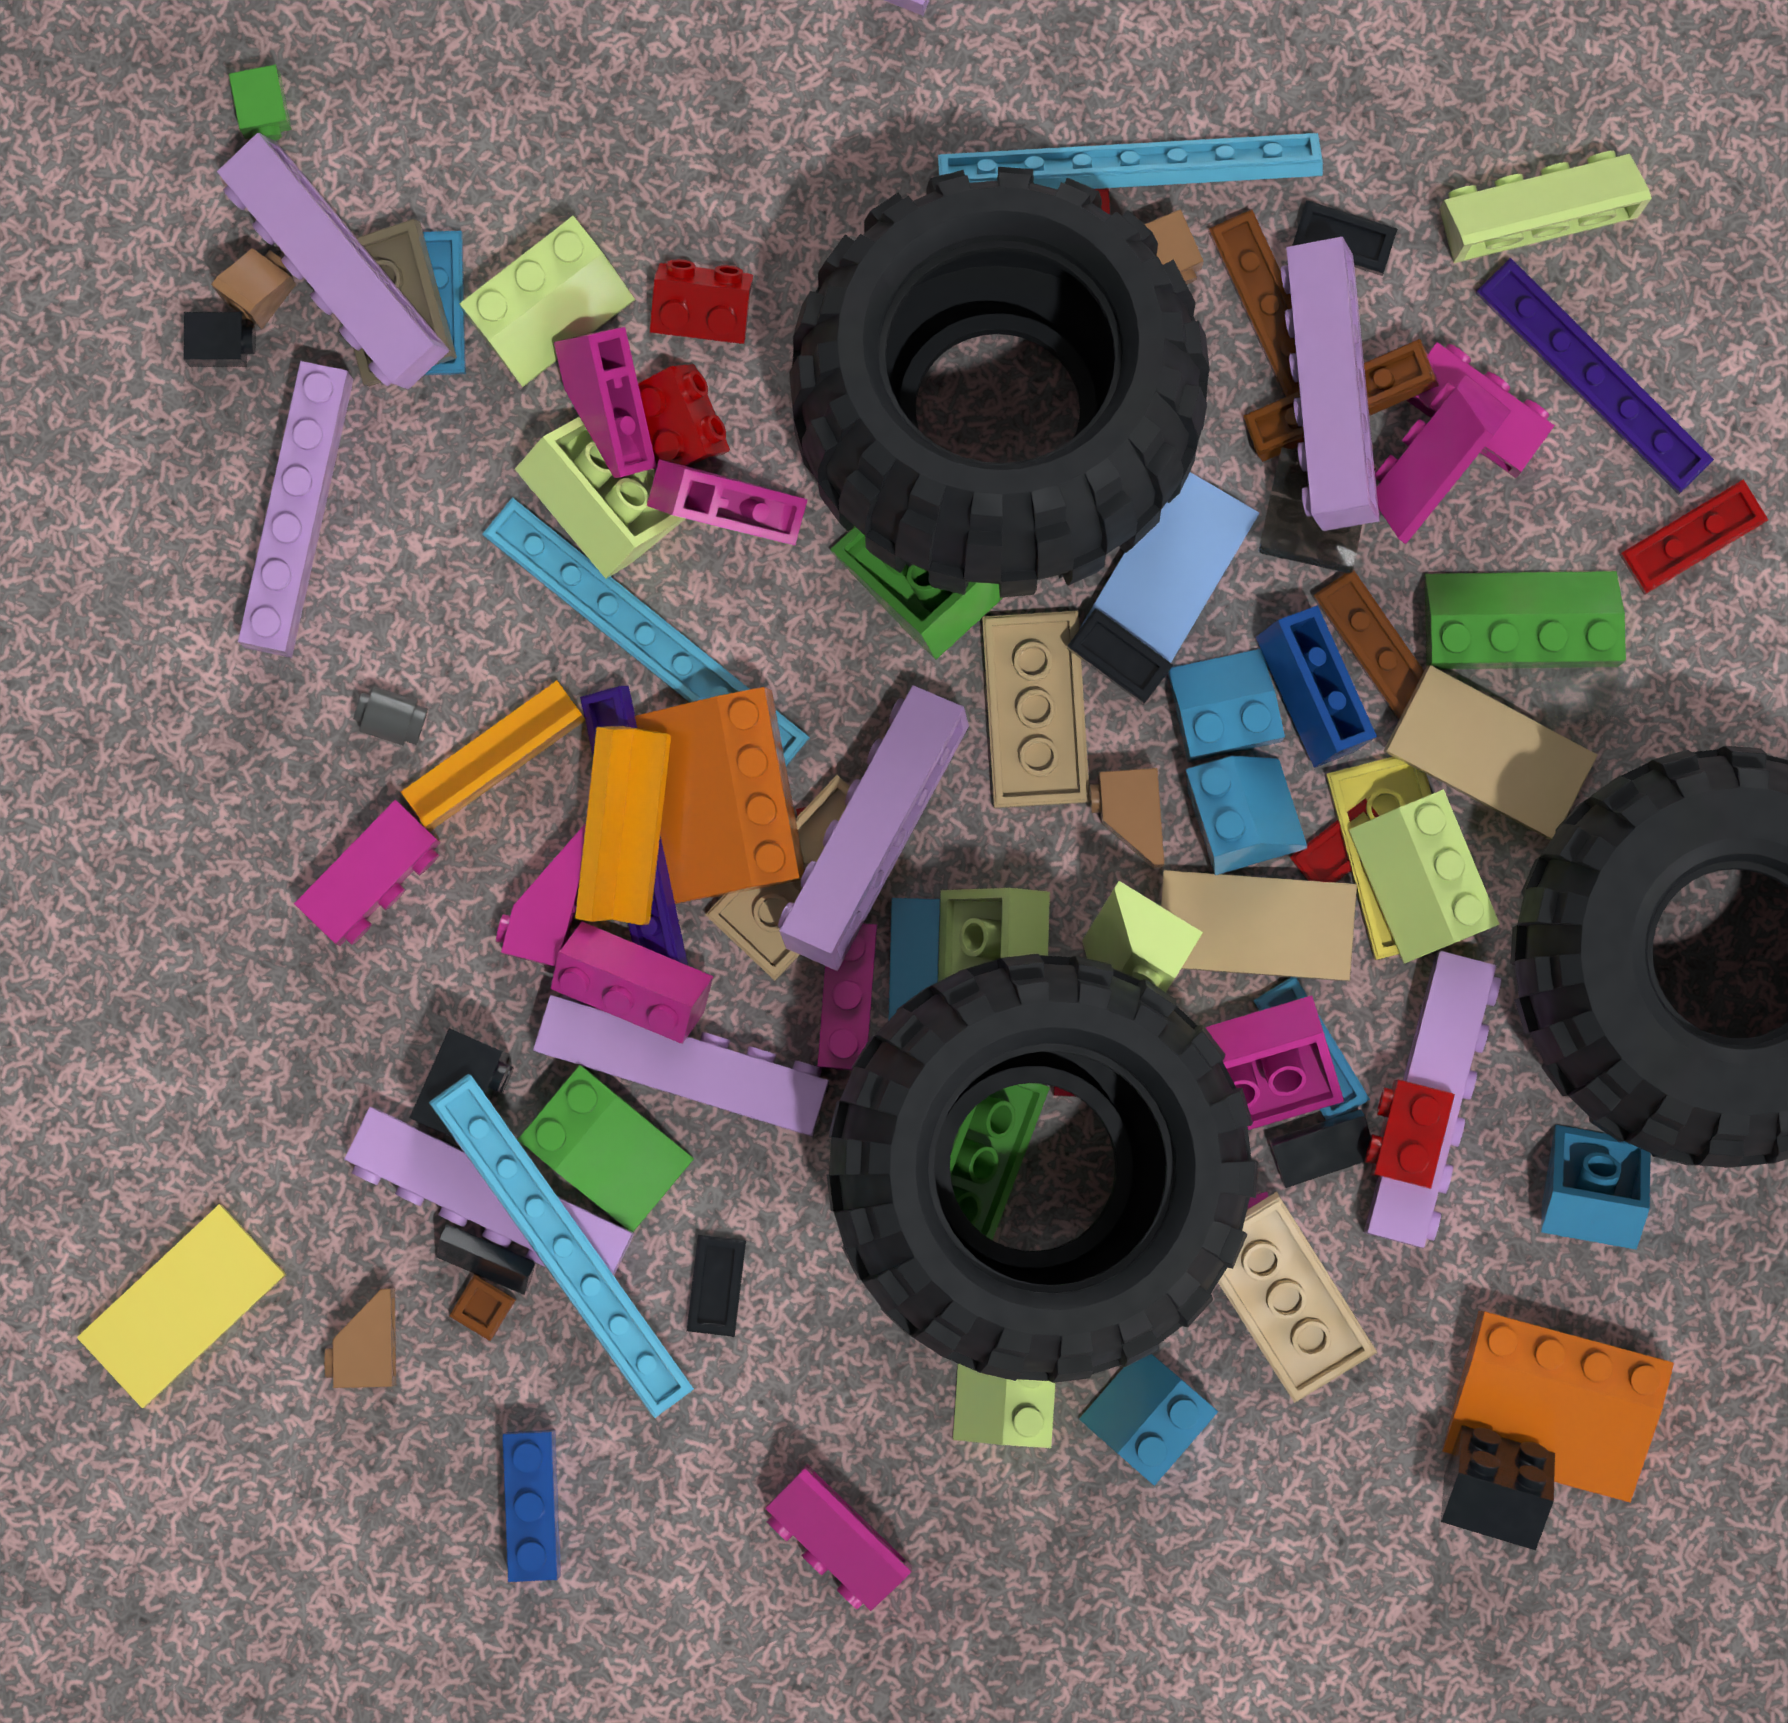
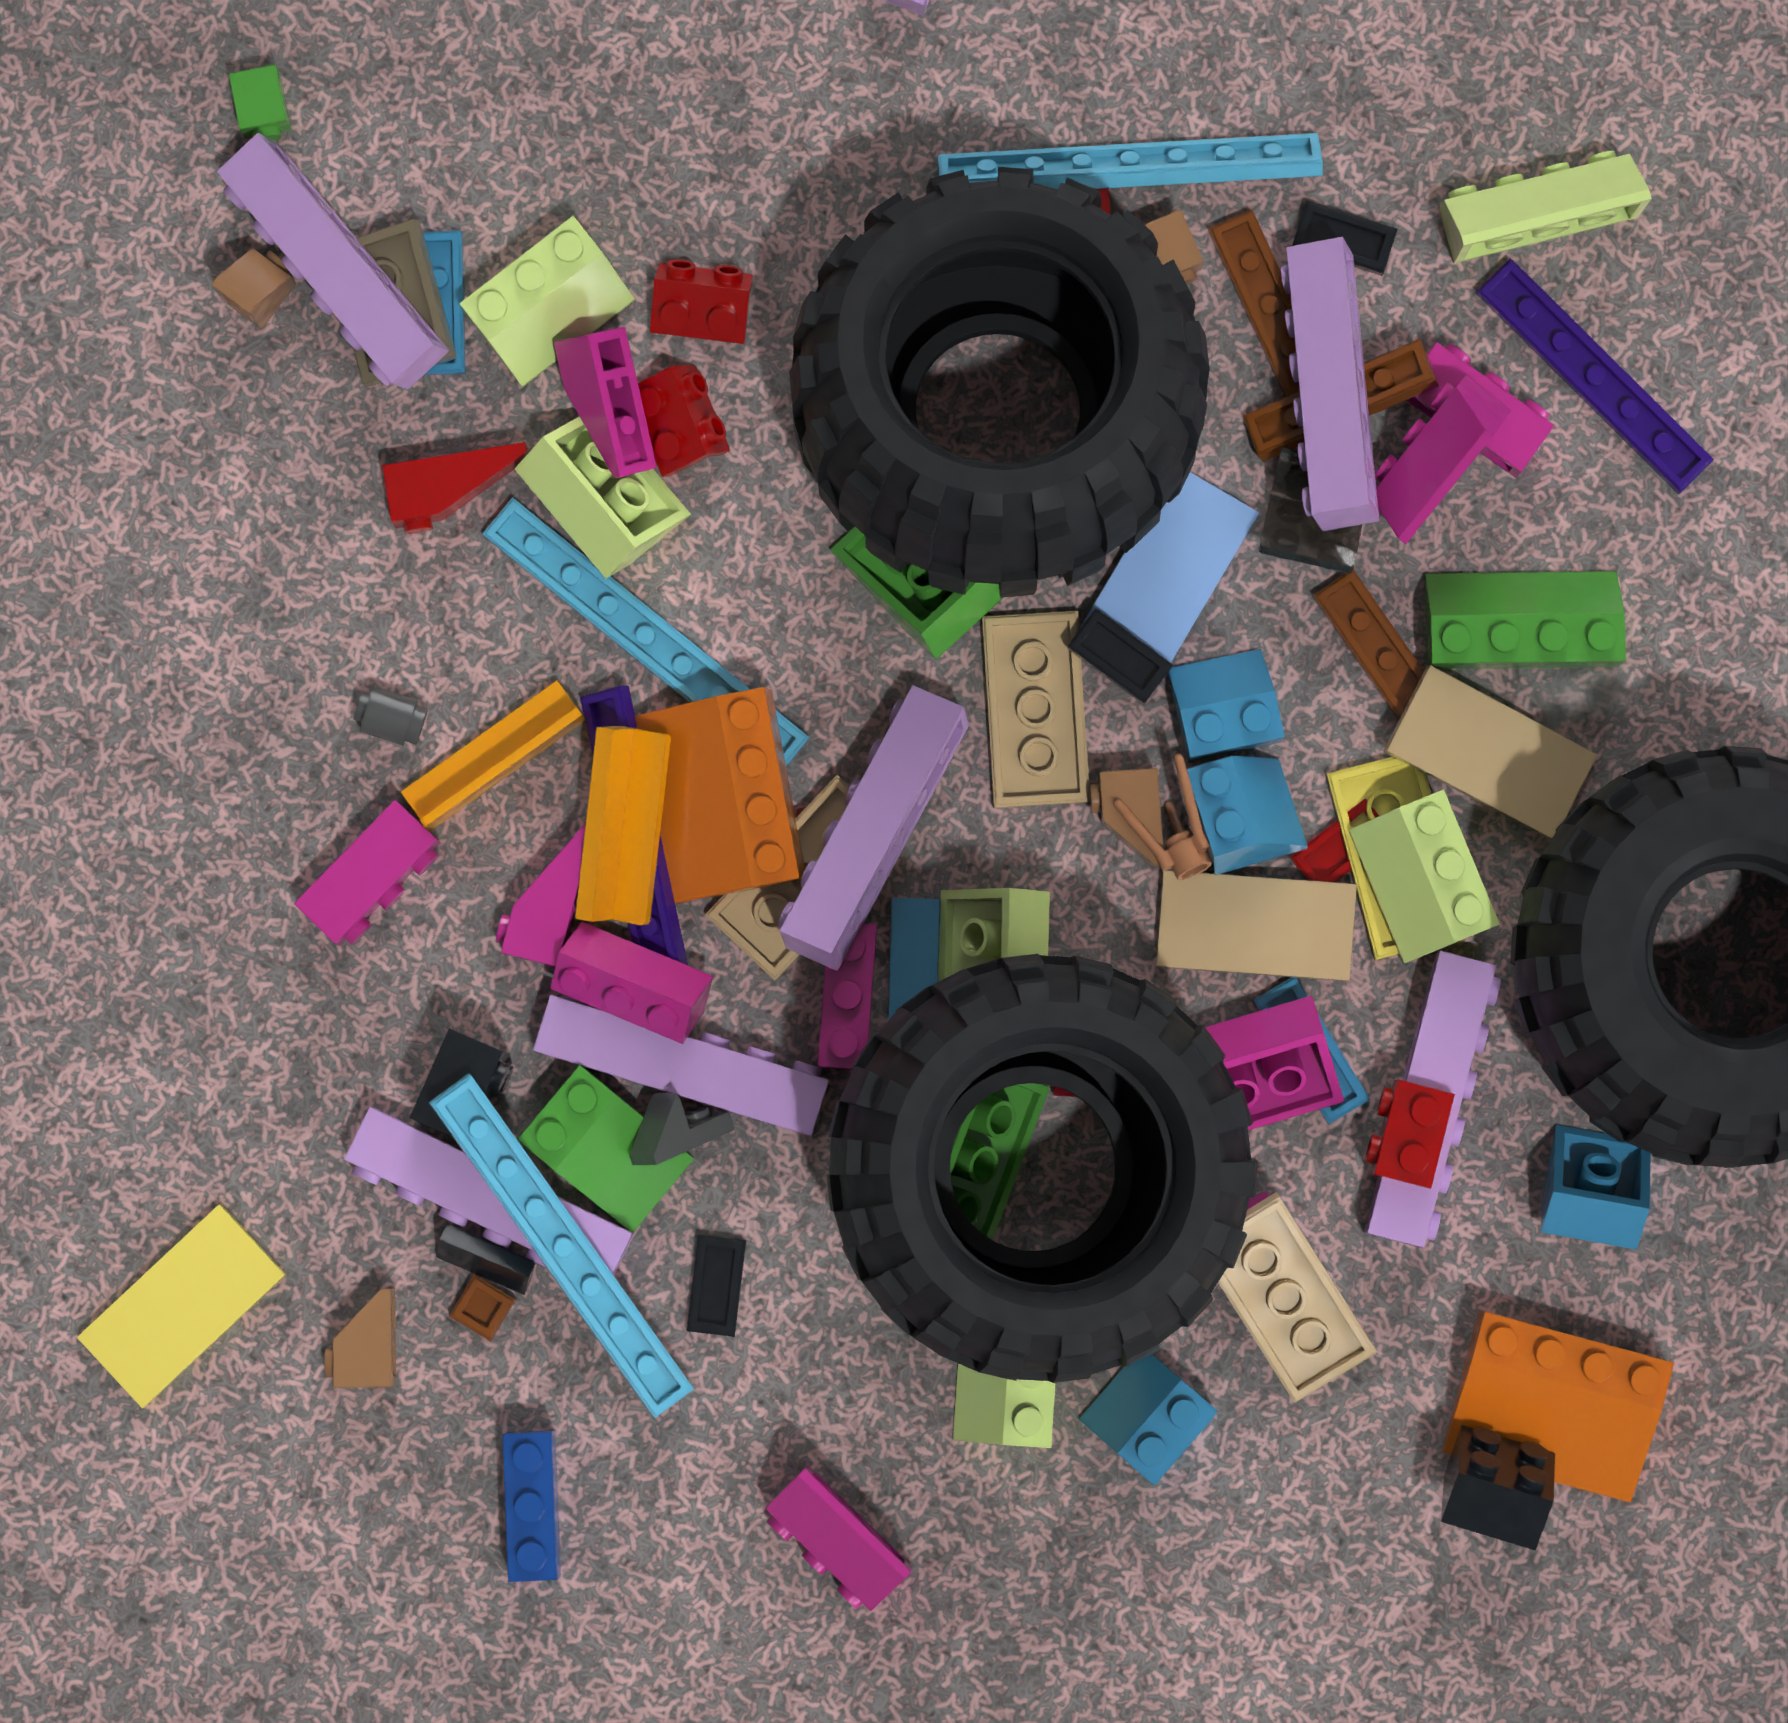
(217, 339): black brick -> none
(296, 509): lavender brick -> none
(440, 485): none -> red slope
(670, 1131): none -> dark grey slope
(726, 502): dark pink slope -> none
(1140, 938): yellowish green slope -> none
(1186, 849): none -> nougat plant
(1316, 686): blue brick -> none
(1321, 1148): black tile -> none
(1694, 537): red tile -> none

